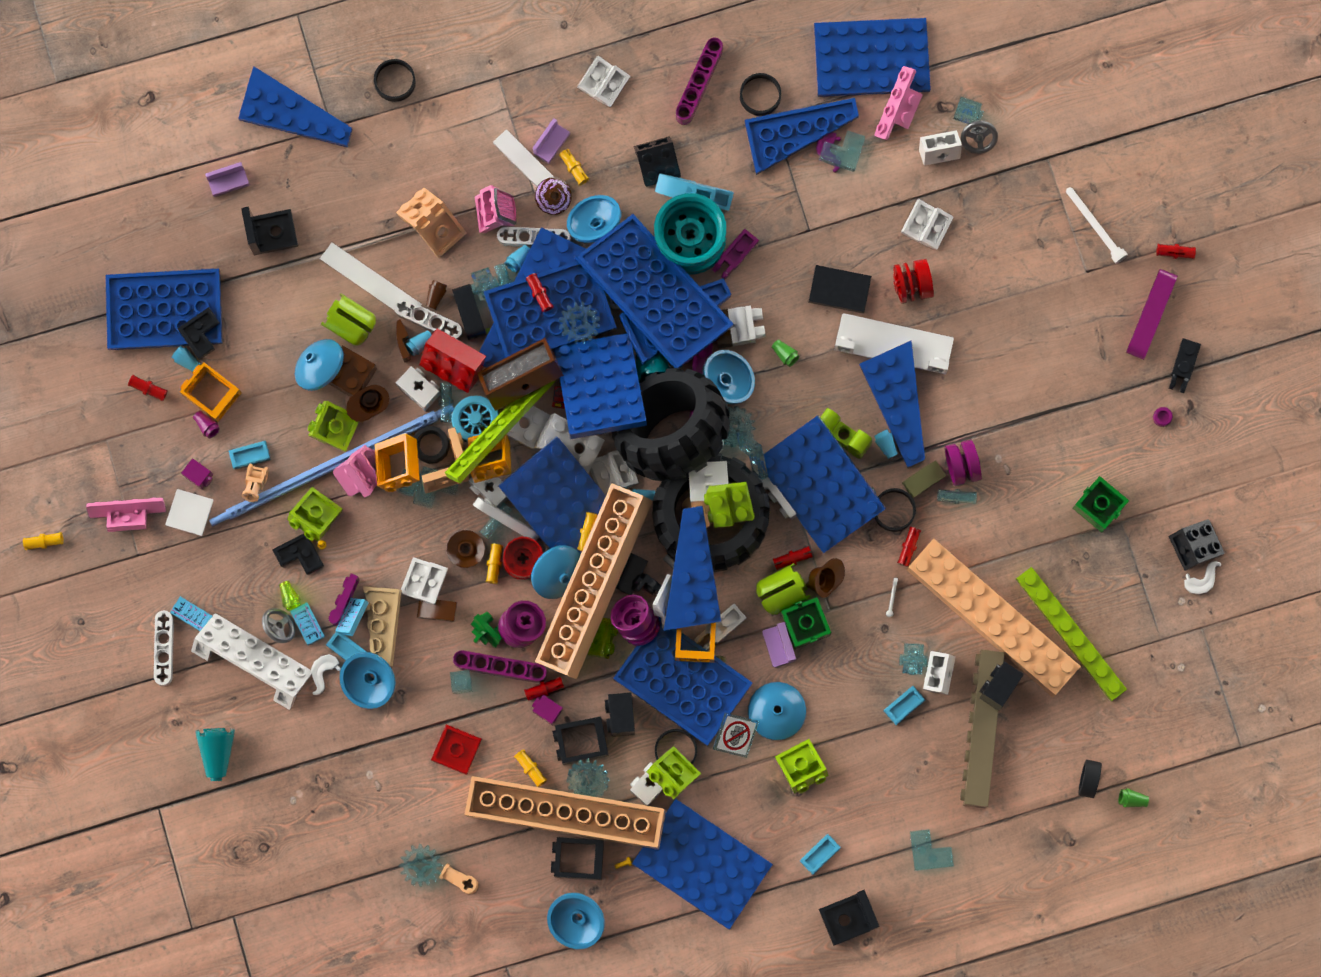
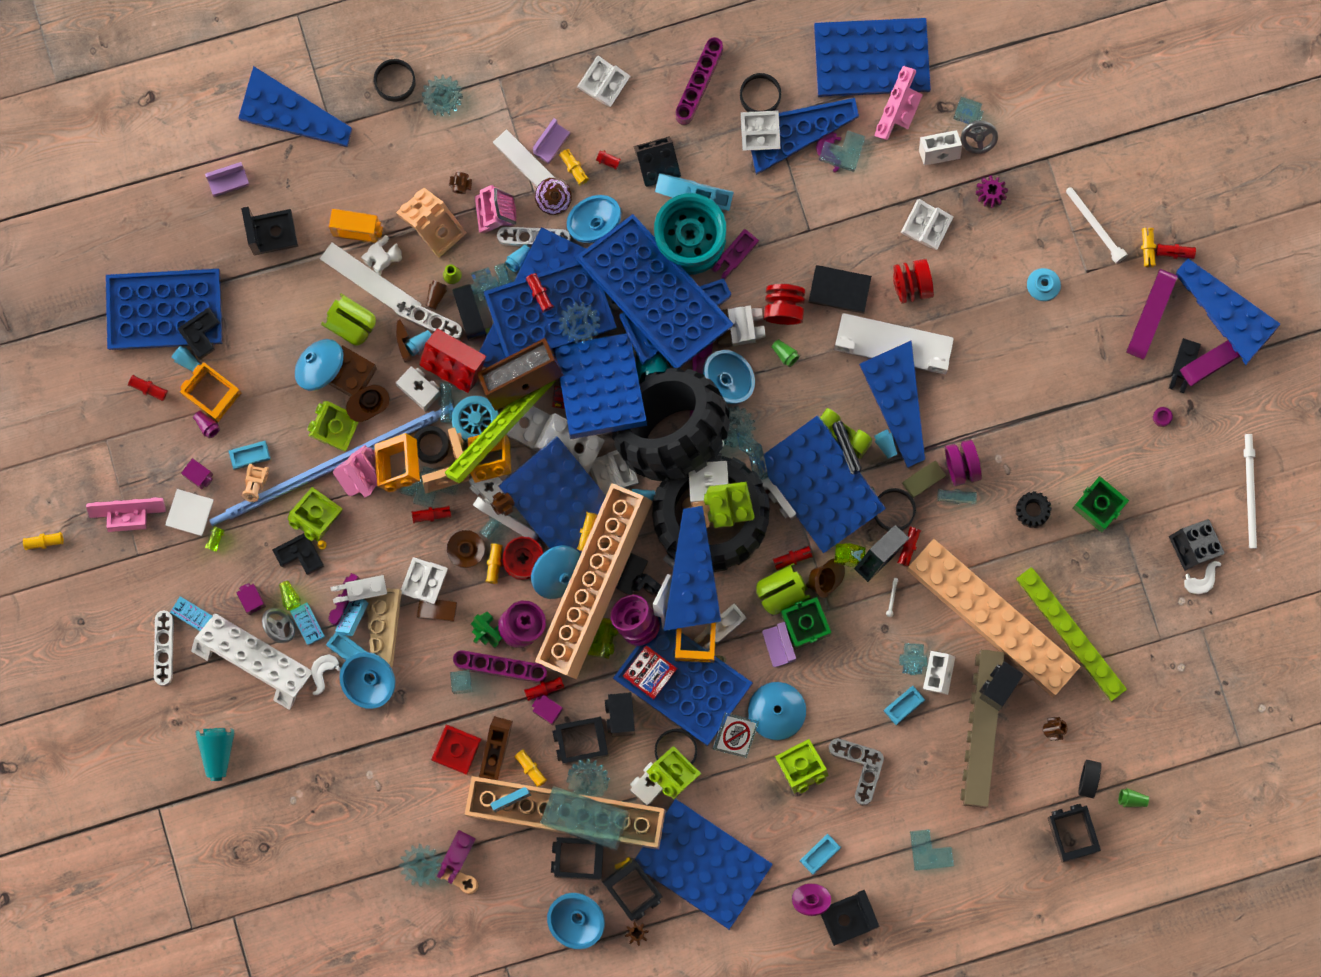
(214, 539): none -> clear neon green pin
(250, 598): none -> magenta brick
(355, 226): none -> light orange window
(361, 589): none -> white hinge
(382, 258): none -> white animal
(431, 514): none -> red pin
(435, 97): none -> clear light blue gear
(452, 278): none -> lime cone
(456, 854): none -> magenta hinge
(460, 183): none -> reddish brown gear
(495, 748): none -> reddish brown slope
(502, 504): none -> reddish brown gear
(510, 799): none -> medium azure tile
(585, 818): none -> clear light blue brick
(608, 159): none -> red pin
(618, 875): none -> black window
(632, 931): none -> reddish brown gear
(650, 672): none -> tile
(760, 130): none -> white slope
(784, 304): none -> red wheel
(811, 894): none -> magenta dish
(847, 448): none -> black axle
(849, 554): none -> clear neon green brick
(868, 766): none -> light grey beam
(881, 553): none -> window
(989, 198): none -> magenta gear
(1033, 498): none -> black tyre
(1041, 292): none -> medium azure piece
(1055, 728): none -> reddish brown gear
(1075, 809): none -> black window
(1148, 247): none -> yellow pin
(1209, 363): none -> magenta beam
(1231, 313): none -> blue wing
(1249, 454): none -> white bar

